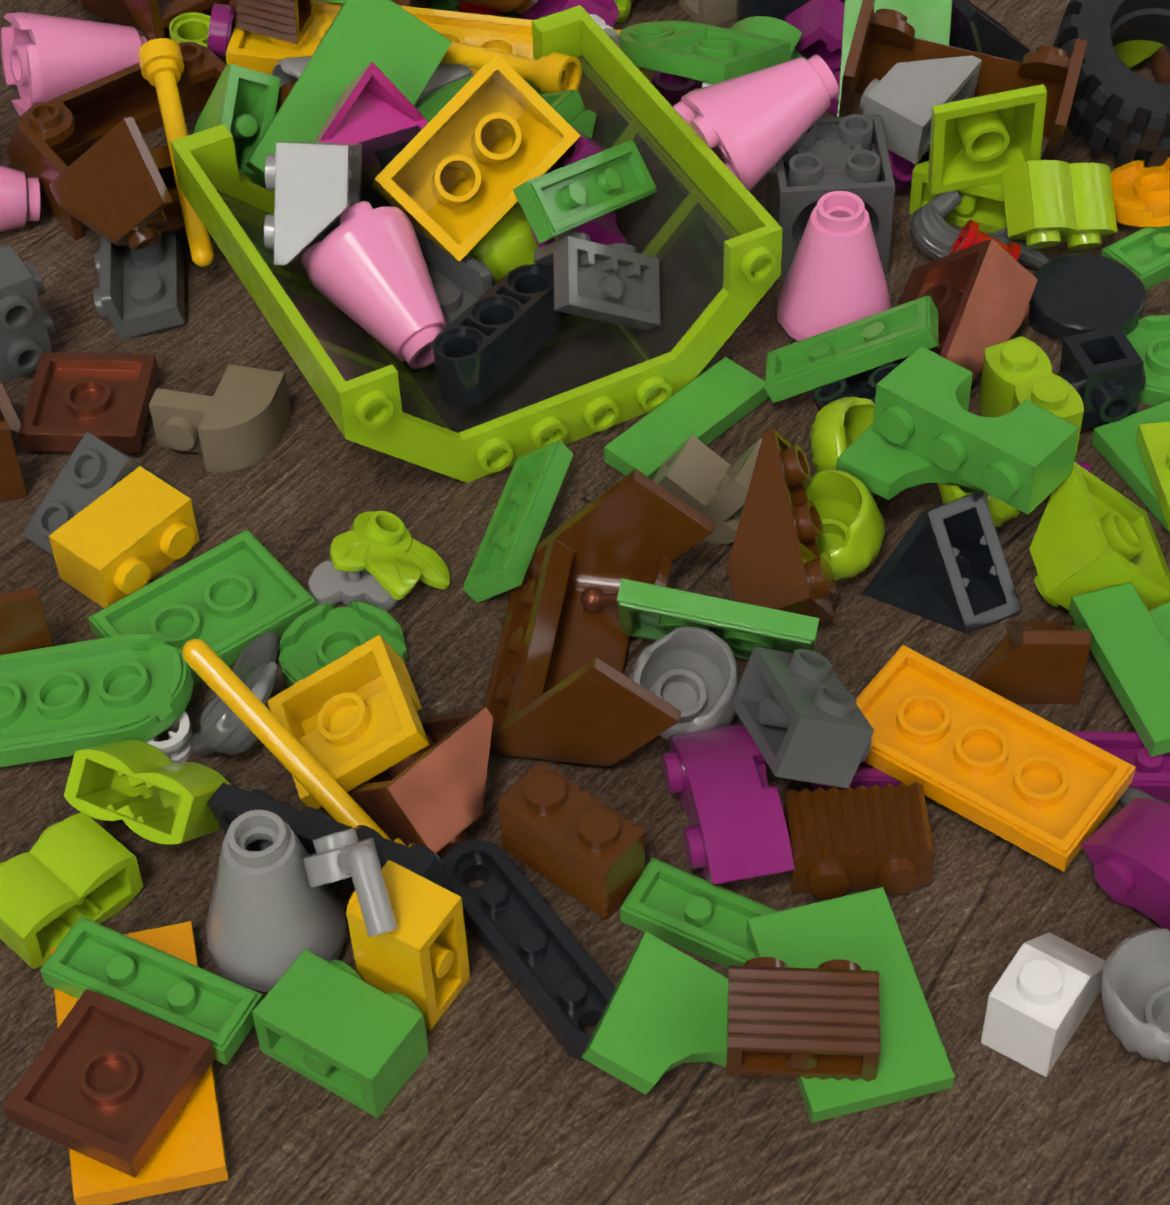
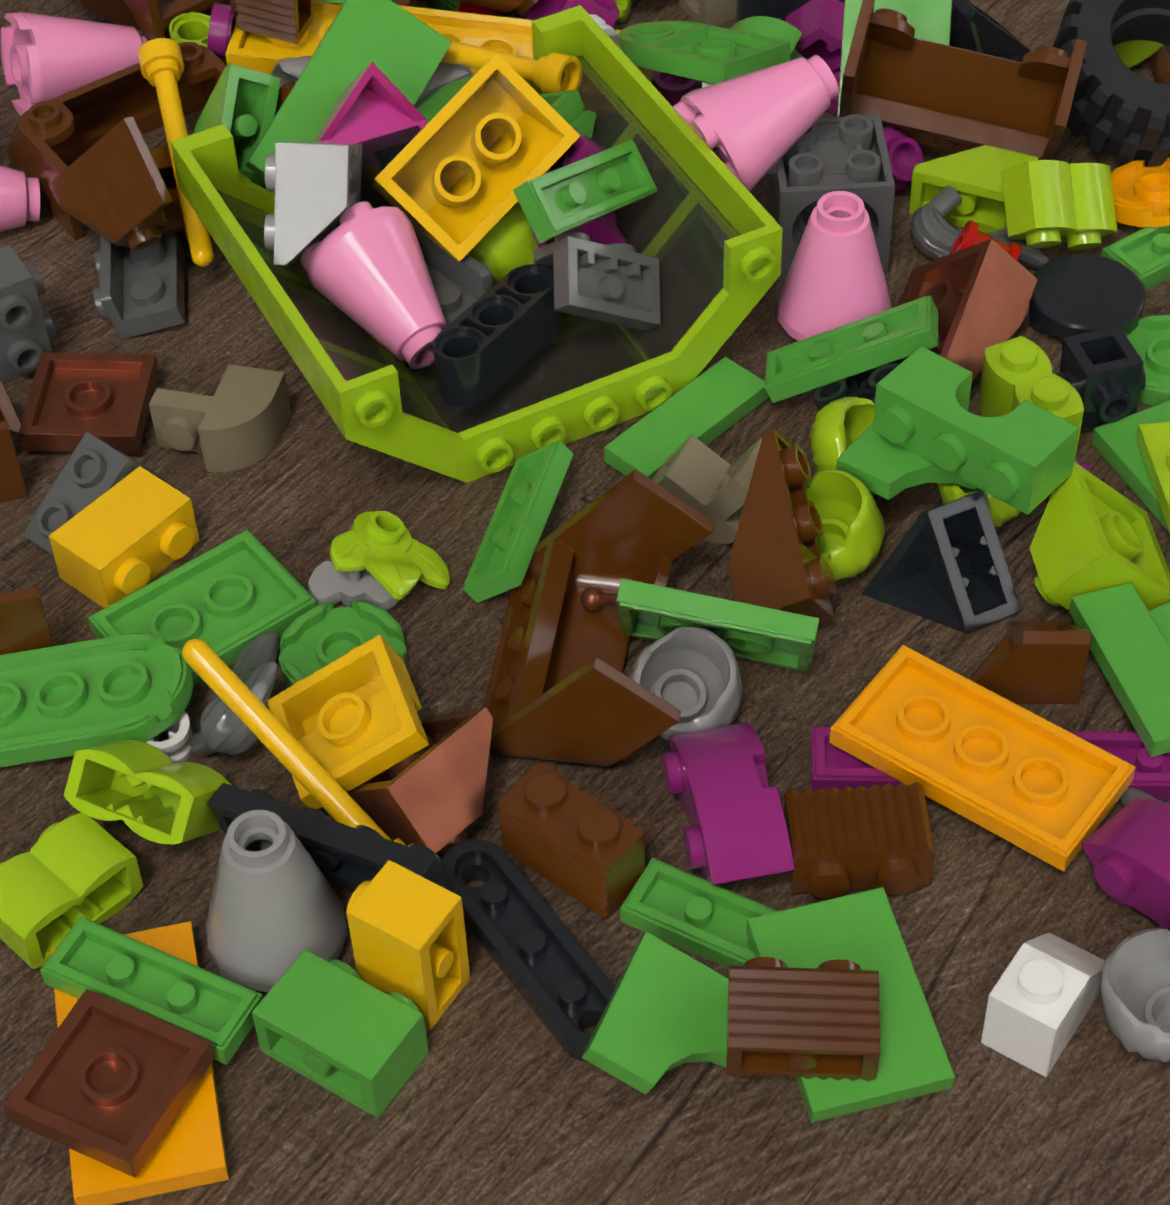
(344, 856): light grey plate -> none
(802, 717): dark grey brick -> none
(907, 97): light grey slope -> none
(984, 136): lime slope -> none

